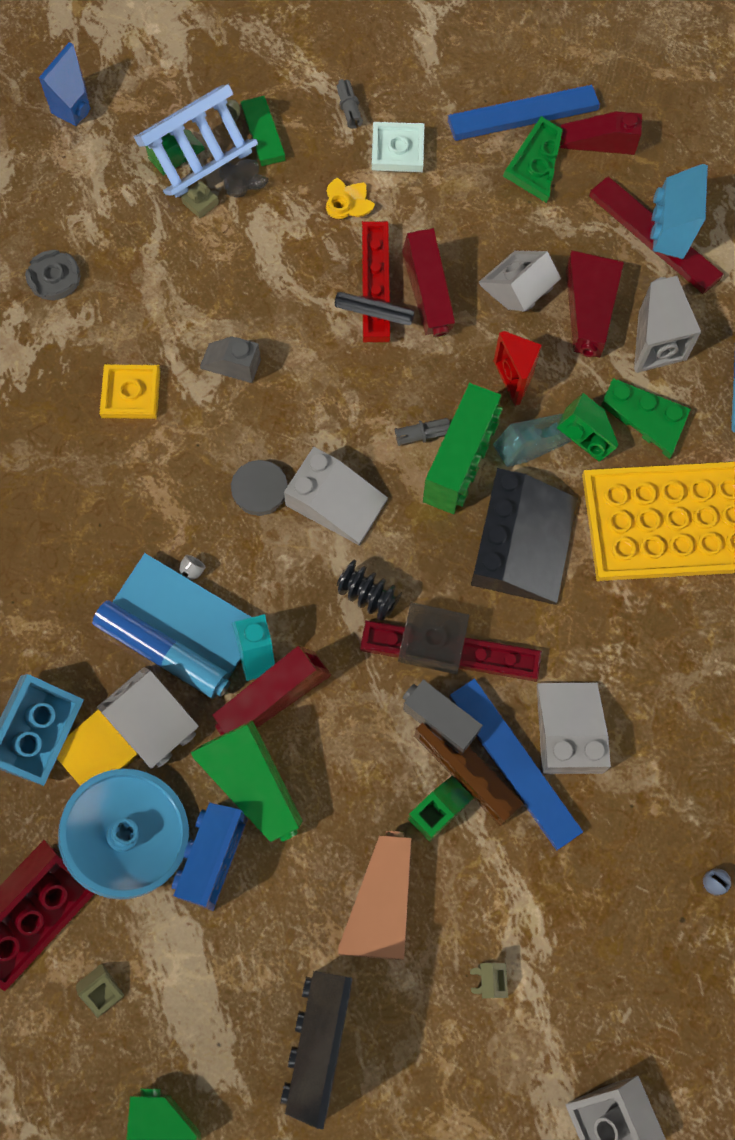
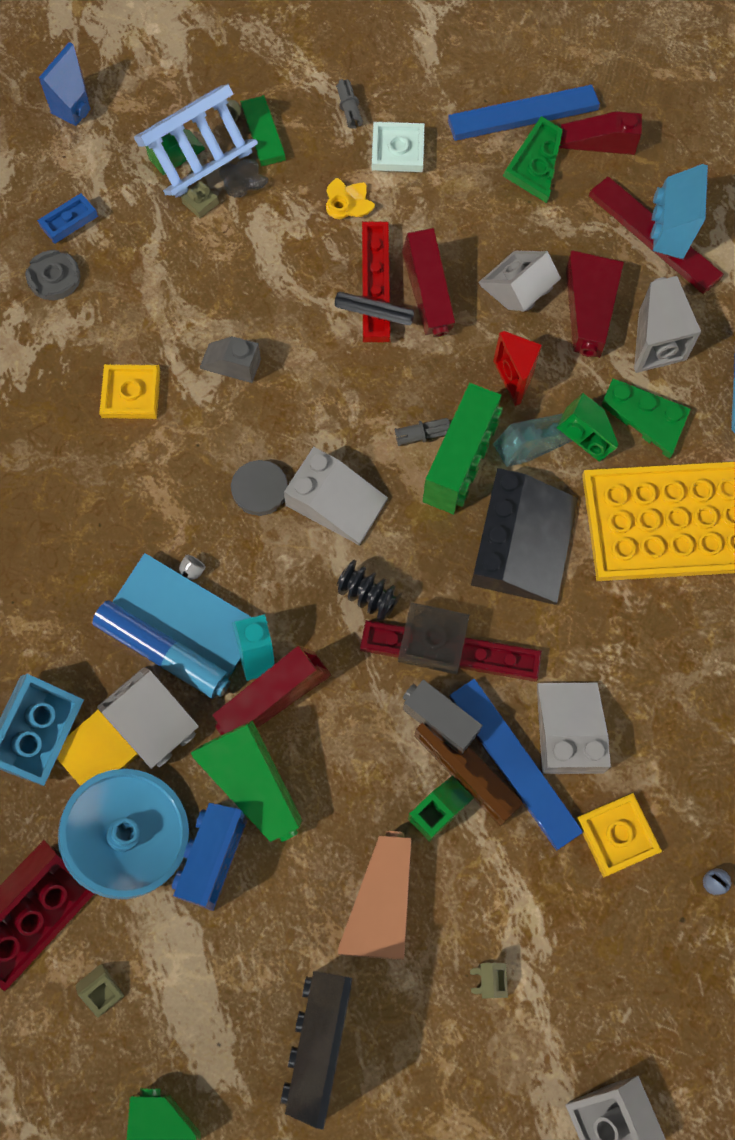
(67, 218): none -> blue plate
(618, 835): none -> yellow tile

